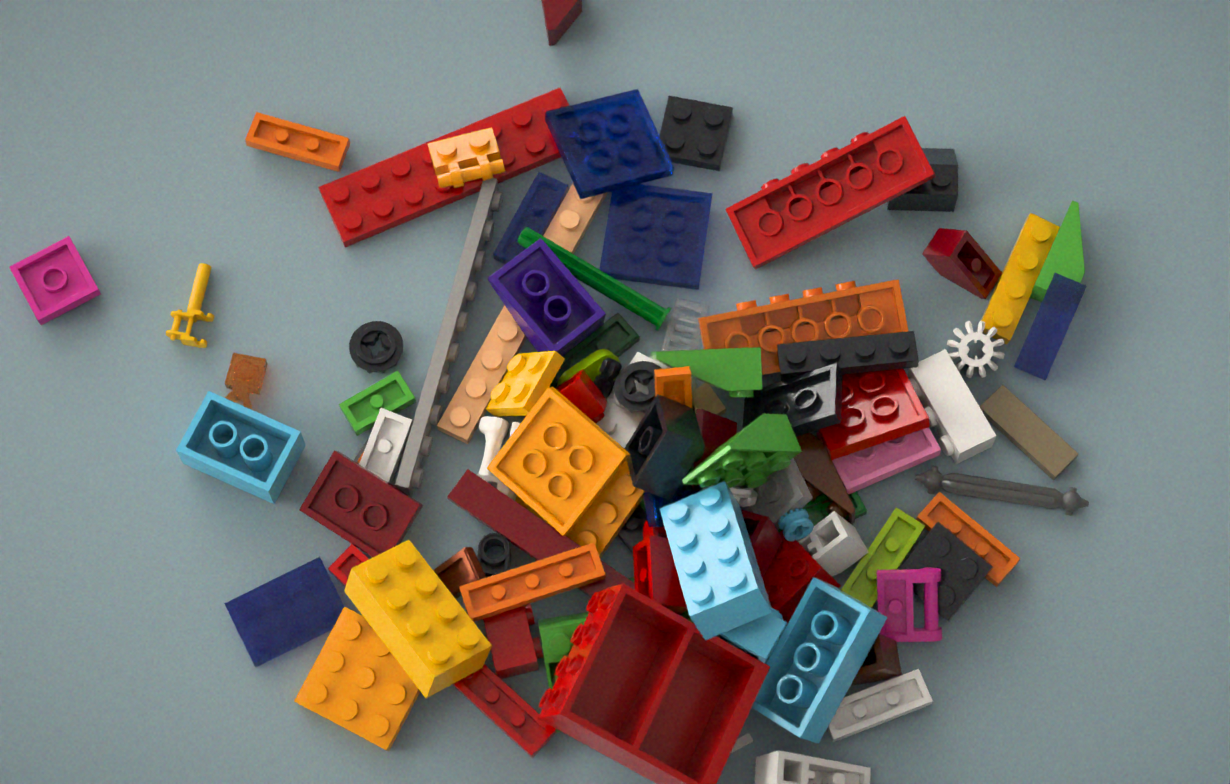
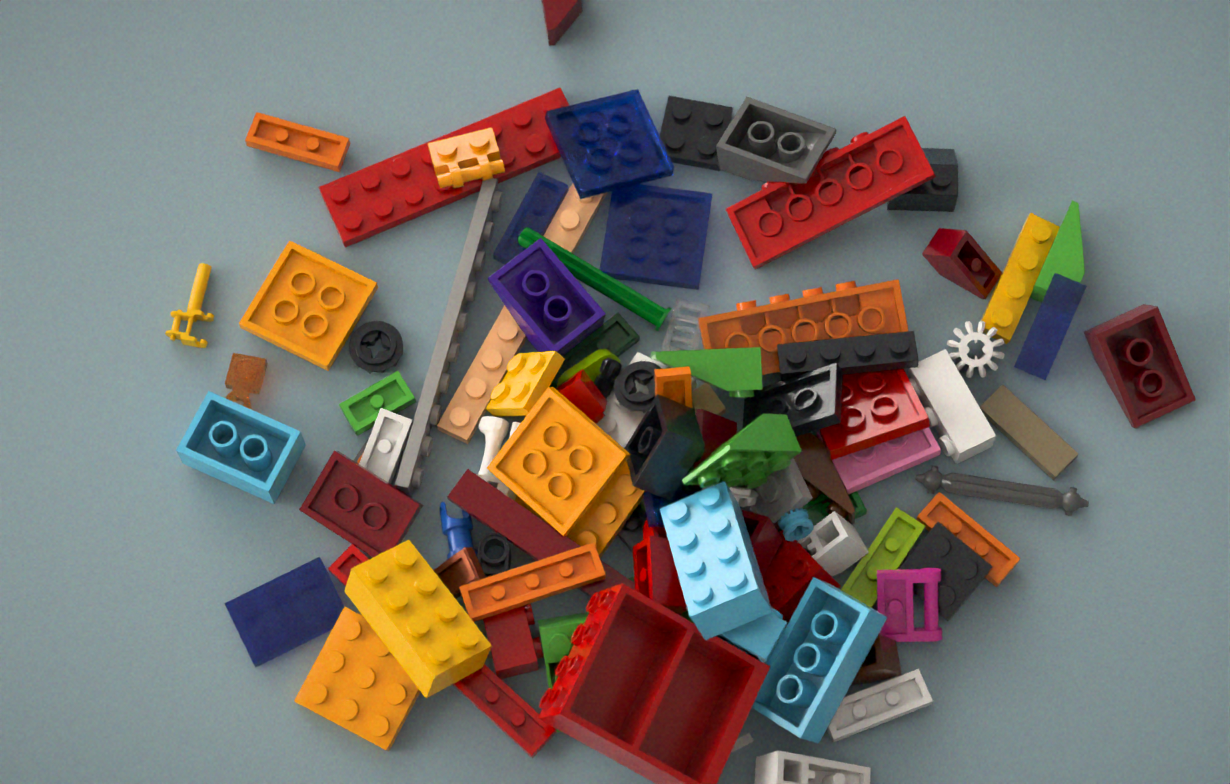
(54, 280): dark pink plate -> none
(308, 305): none -> light orange plate
(457, 531): none -> blue piece
(772, 144): none -> dark grey slope
(1140, 364): none -> dark red slope

